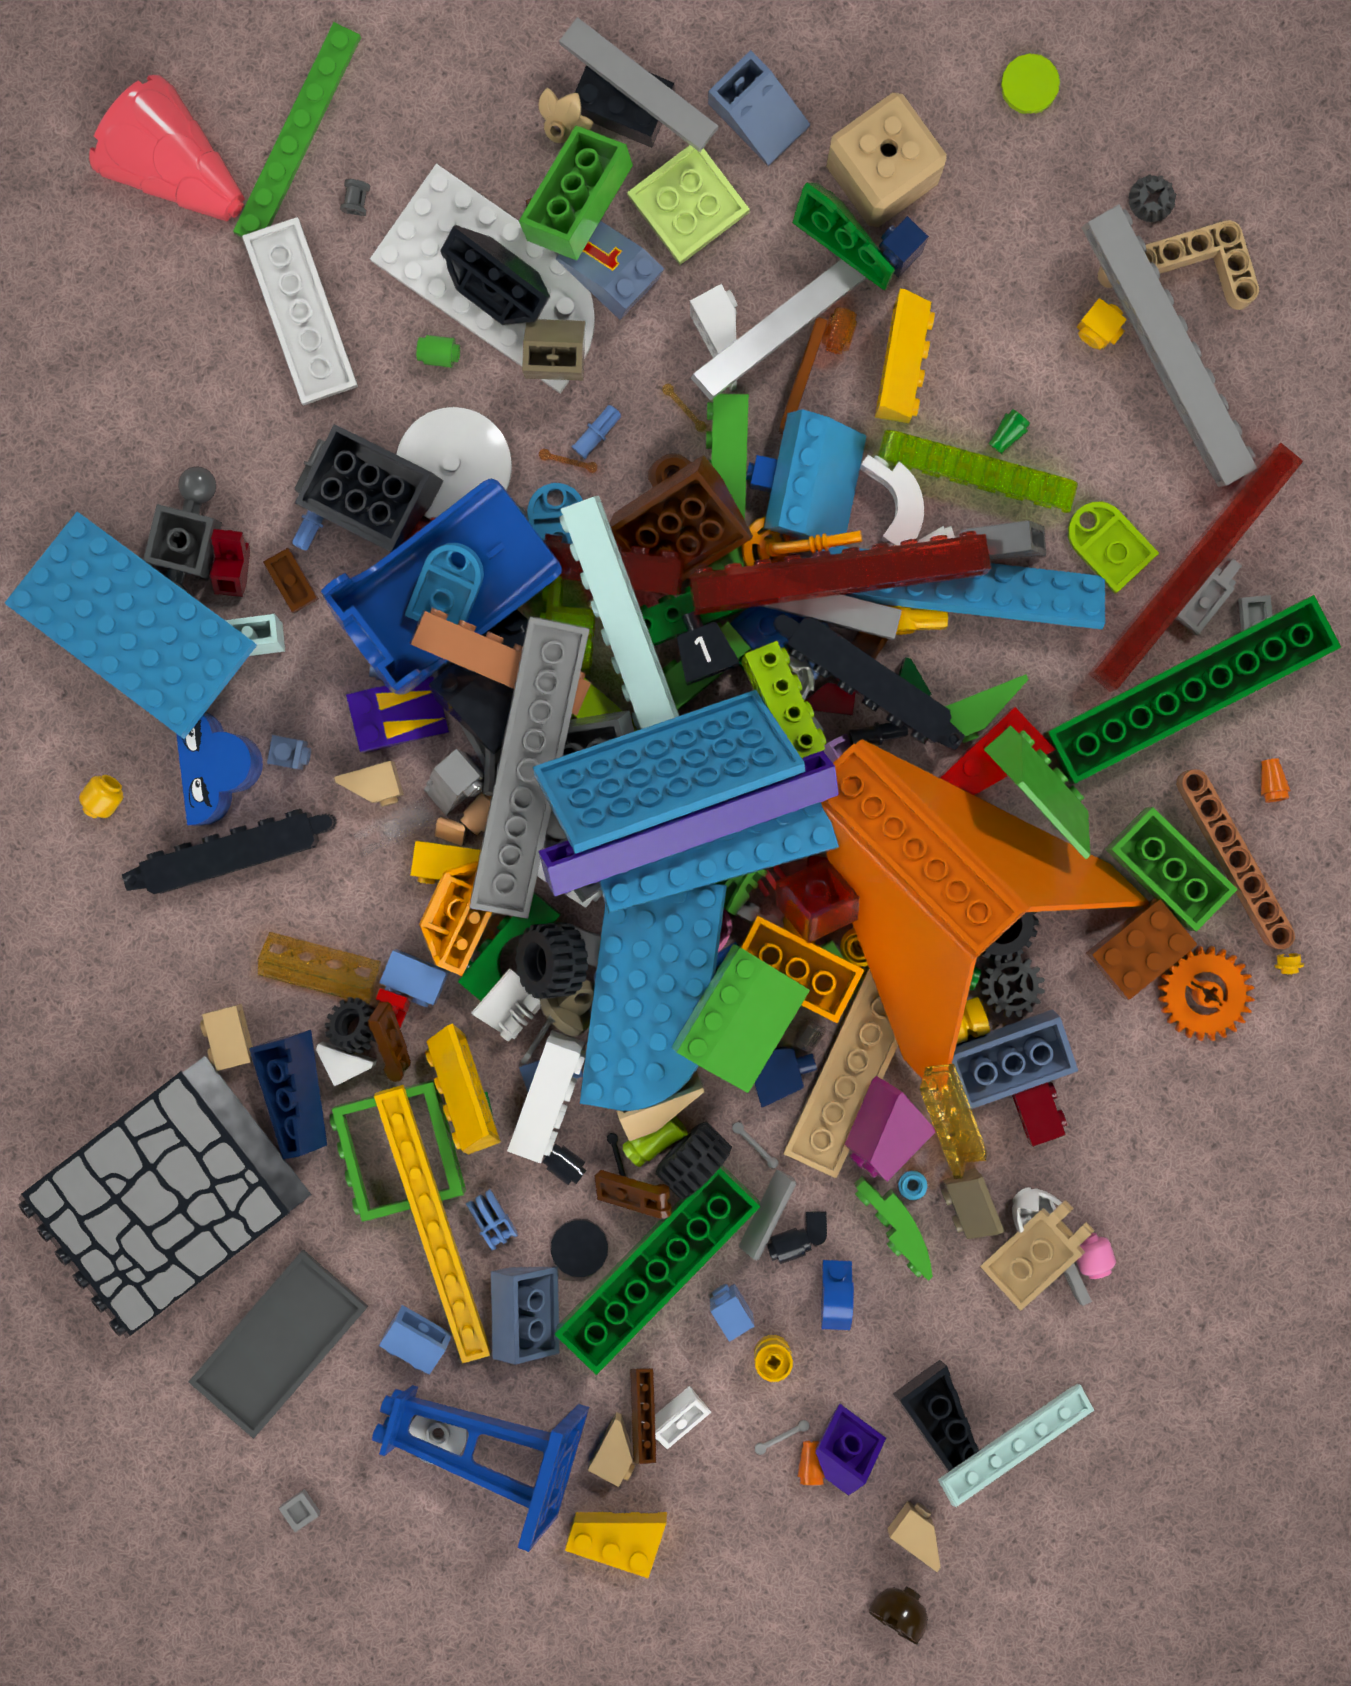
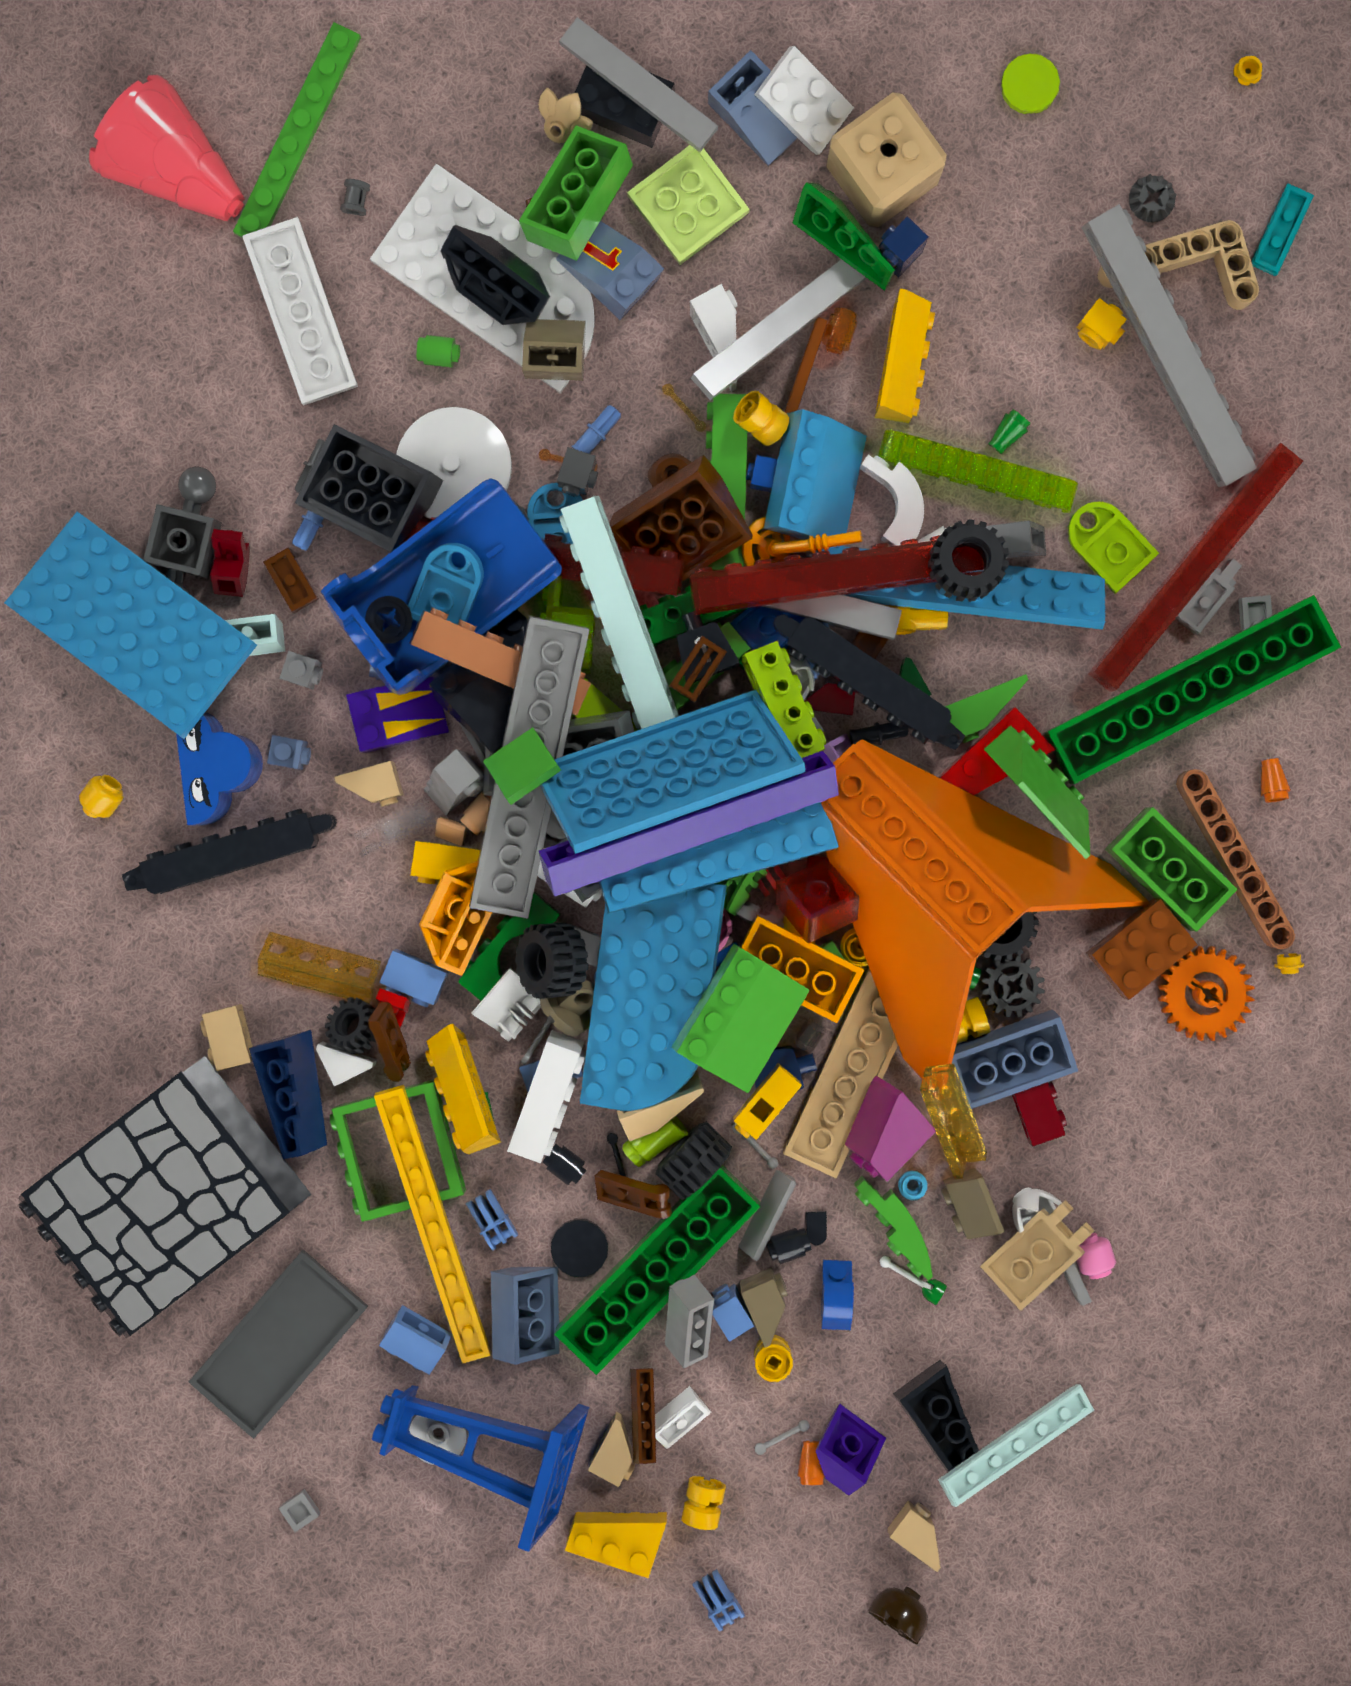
(301, 670): none -> light grey brick
(402, 615): none -> black gear
(522, 766): none -> bright green tile
(577, 472): none -> dark grey brick
(685, 690): none -> reddish brown tile
(689, 1321): none -> light grey brick
(702, 1507): none -> yellow wheel
(720, 1602): none -> medium blue arm
(761, 418): none -> yellow wheel
(765, 1301): none -> dark tan slope
(766, 1102): none -> yellow brick
(804, 100): none -> white plate
(931, 1290): none -> hinge
(981, 540): none -> black tyre
(1255, 67): none -> yellow plate
(1281, 229): none -> teal tile

